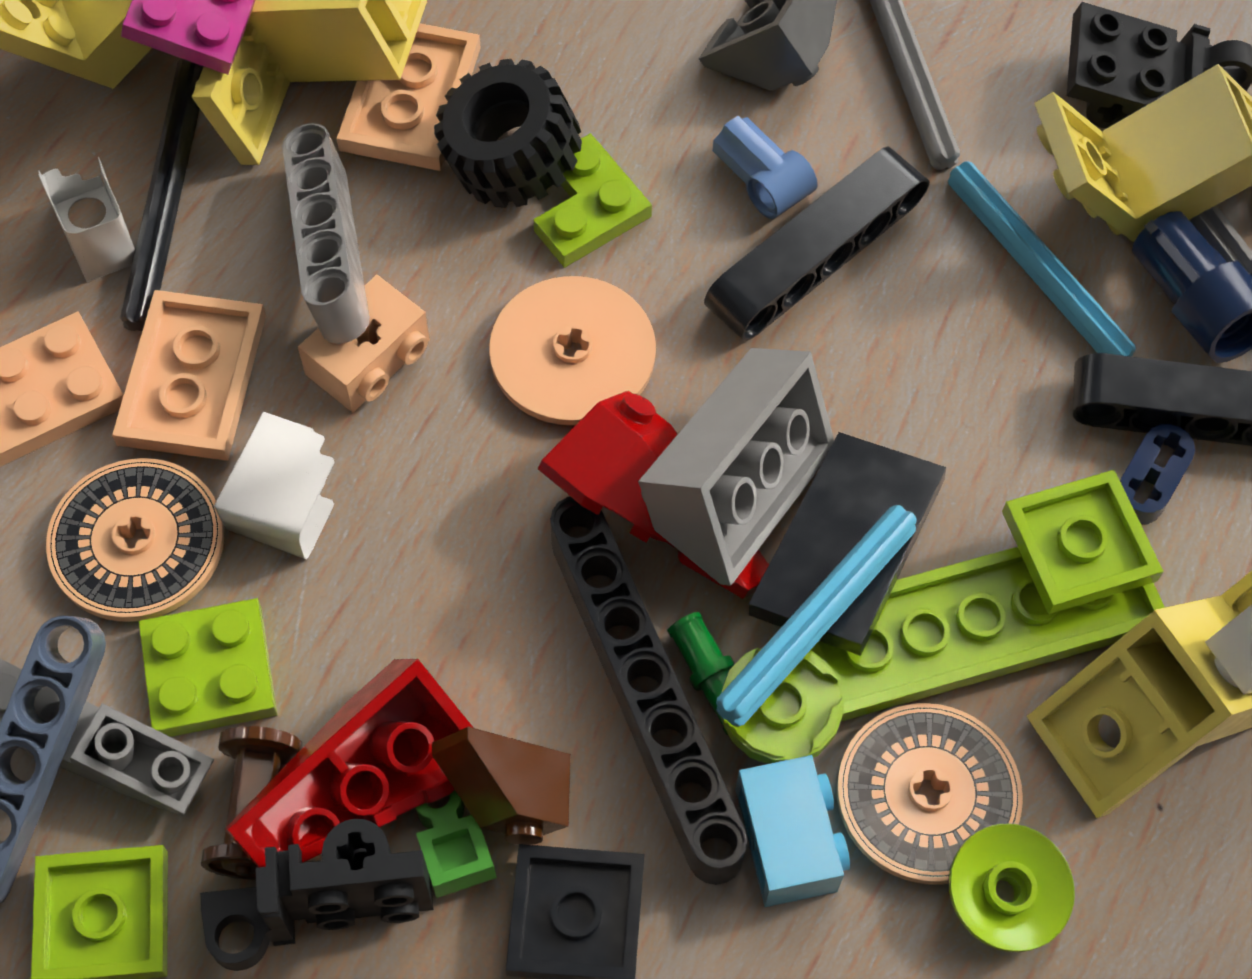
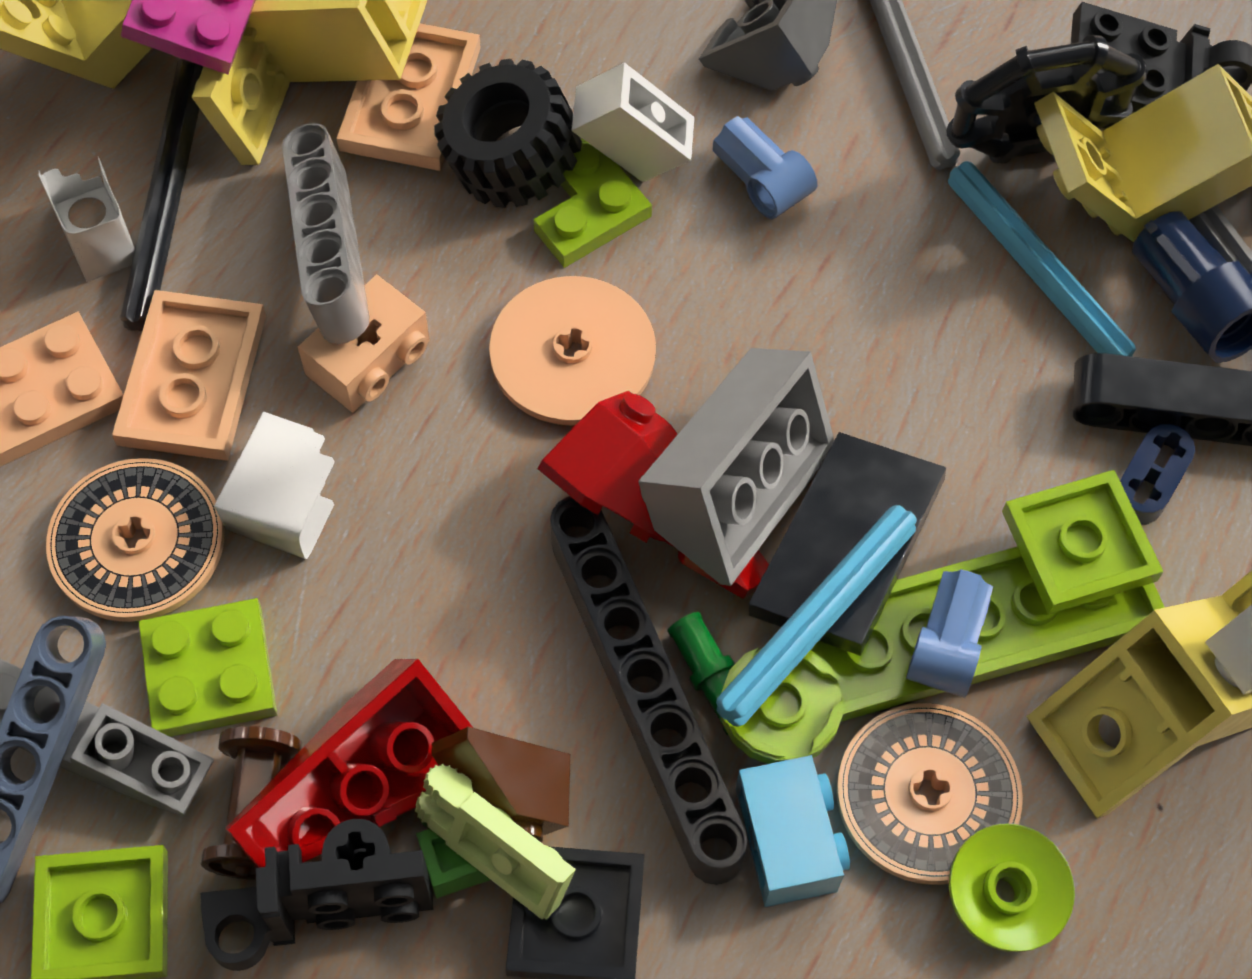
(493, 841): none -> yellowish green hinge
(633, 122): none -> white brick
(816, 243): black beam -> none
(948, 645): none -> medium blue piece
(1013, 88): none -> black plate

